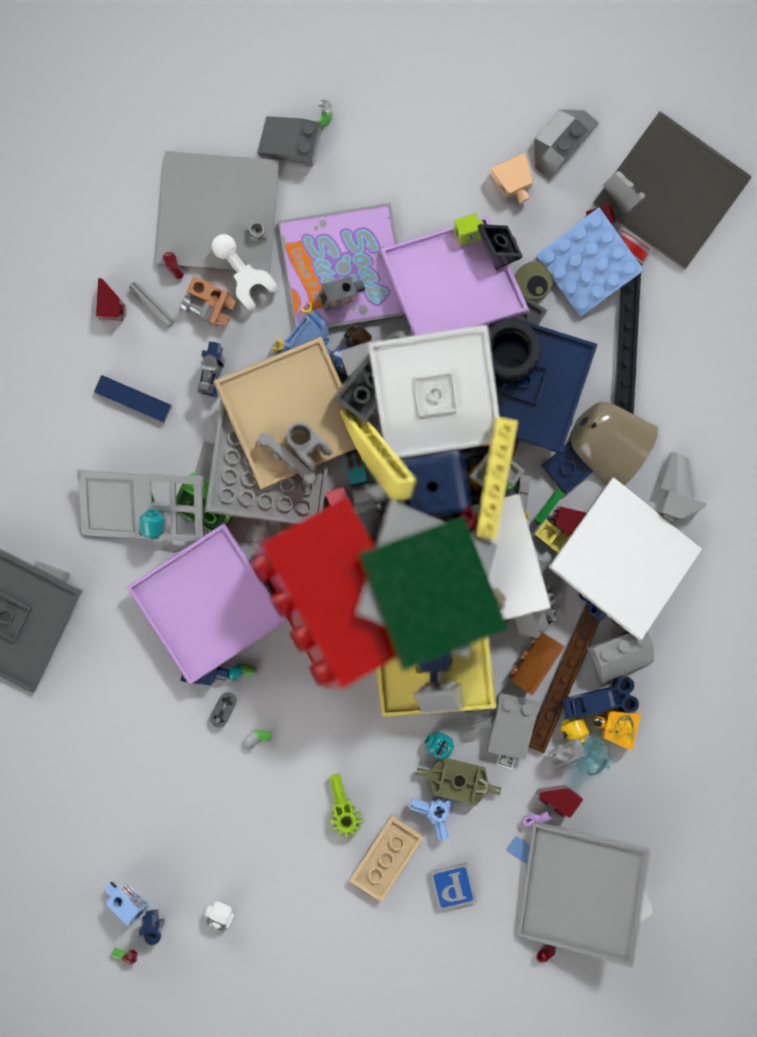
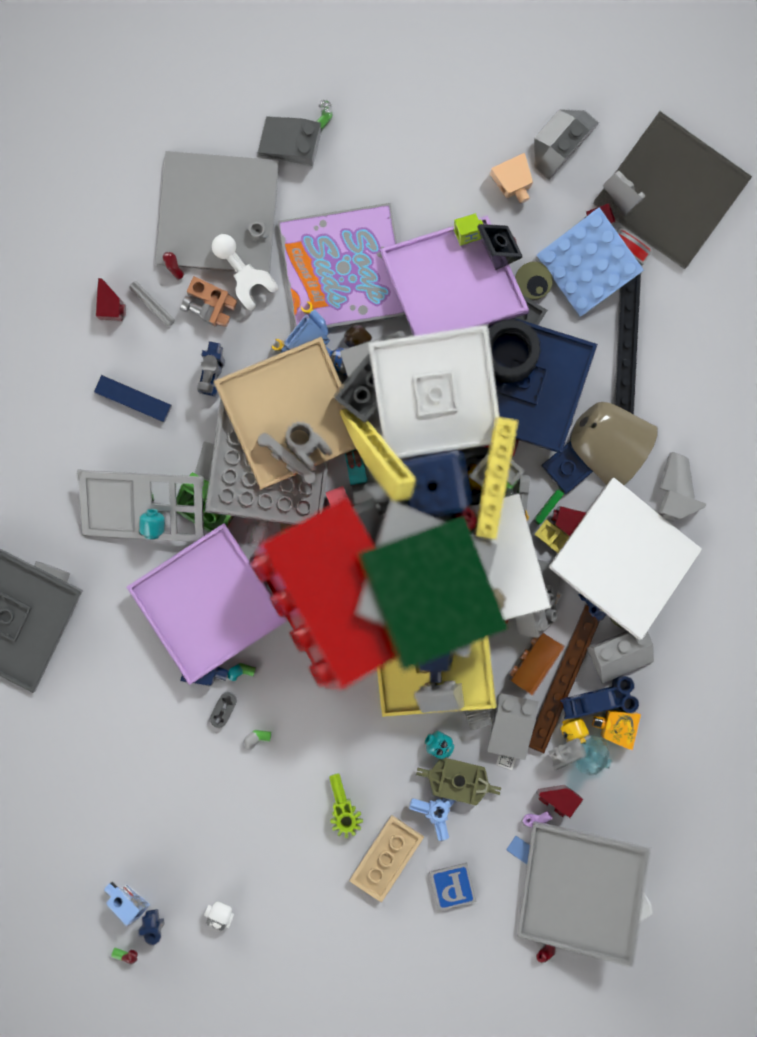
(339, 292): dark grey torso -> none

